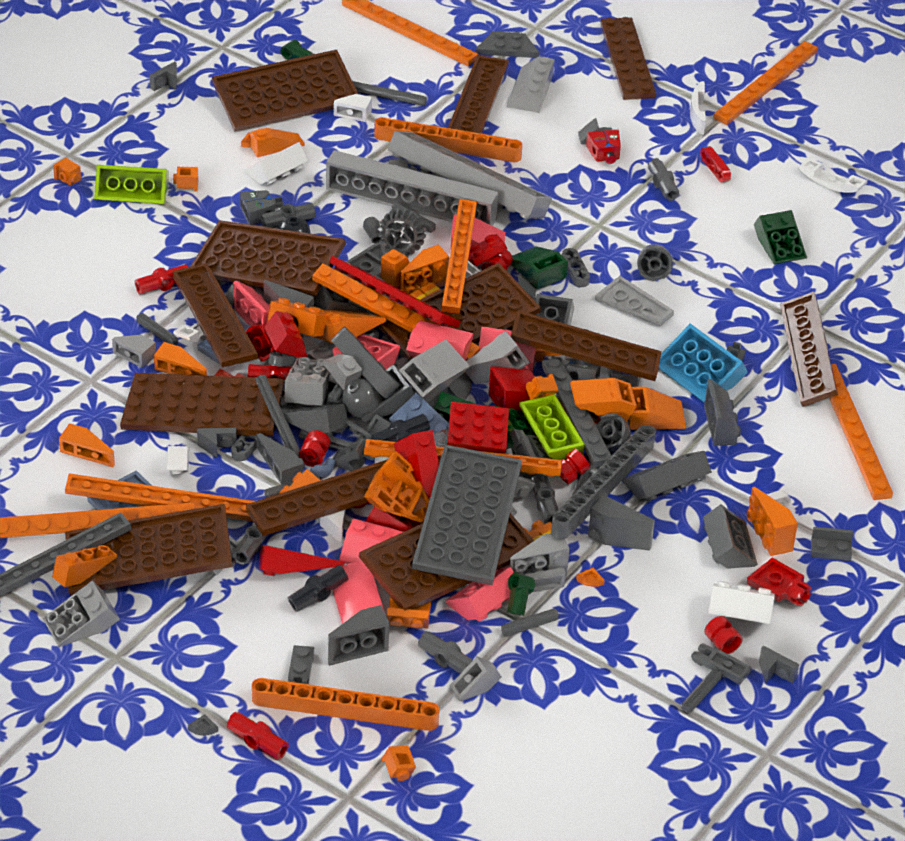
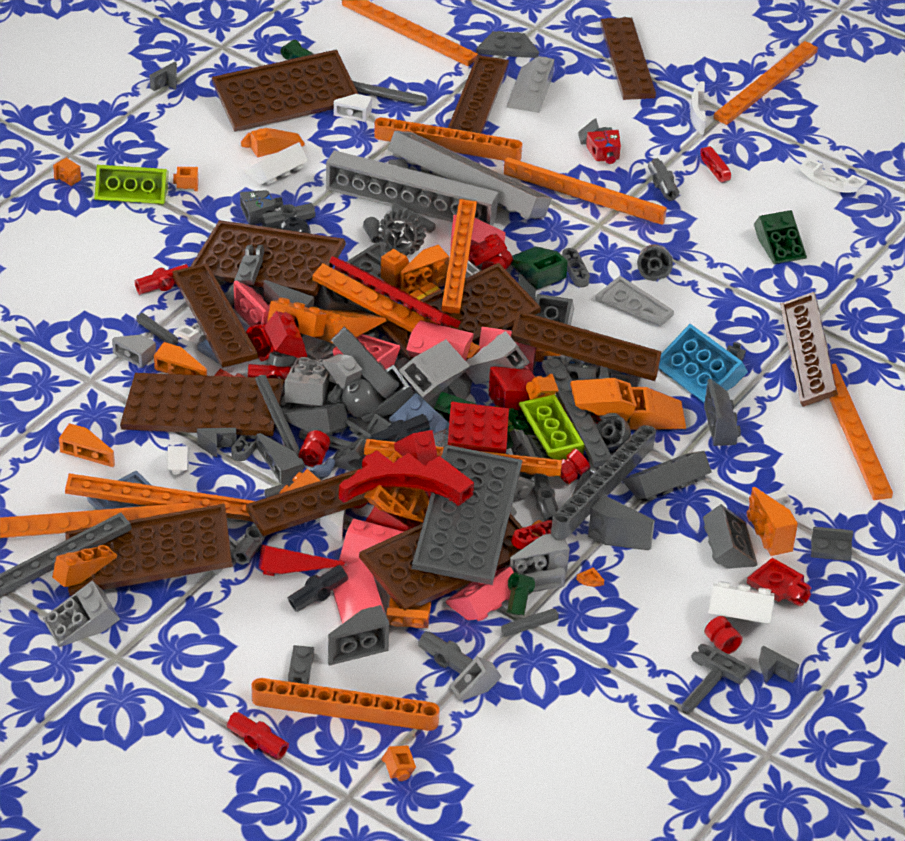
(203, 726): dark grey tile -> none
(250, 265): none -> dark grey hinge
(407, 471): none -> red arch
(524, 536): none -> red beam
(585, 190): none -> orange plate

